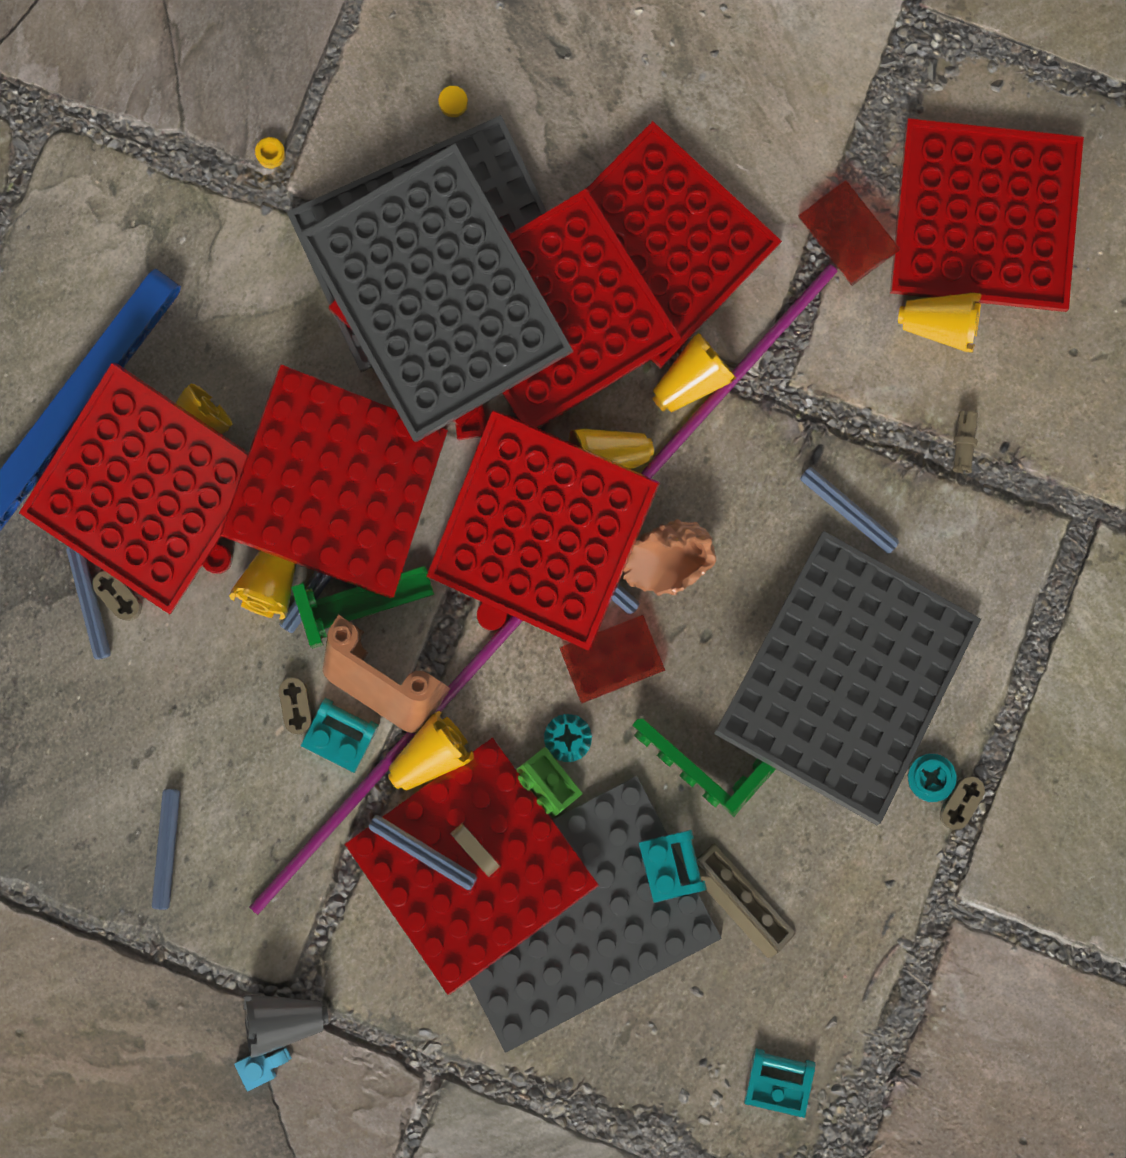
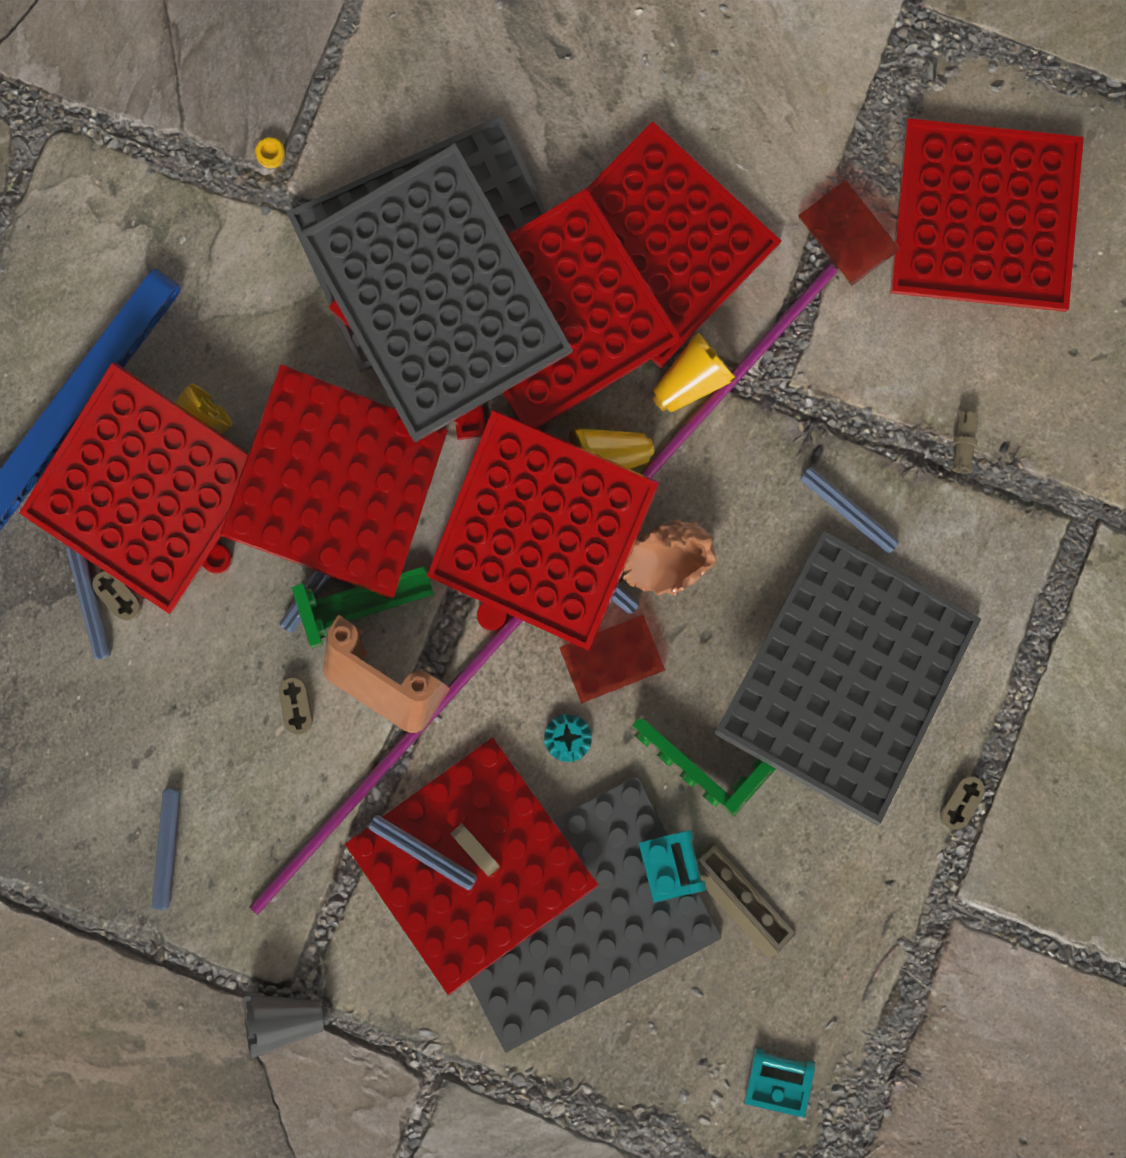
(260, 1069): medium azure plate -> none
(265, 585): yellow cone -> none
(334, 744): teal plate -> none
(430, 753): yellow cone -> none
(453, 101): yellow tile -> none
(548, 782): bright green bracket -> none
(944, 319): yellow cone -> none
(946, 777): teal gear -> none

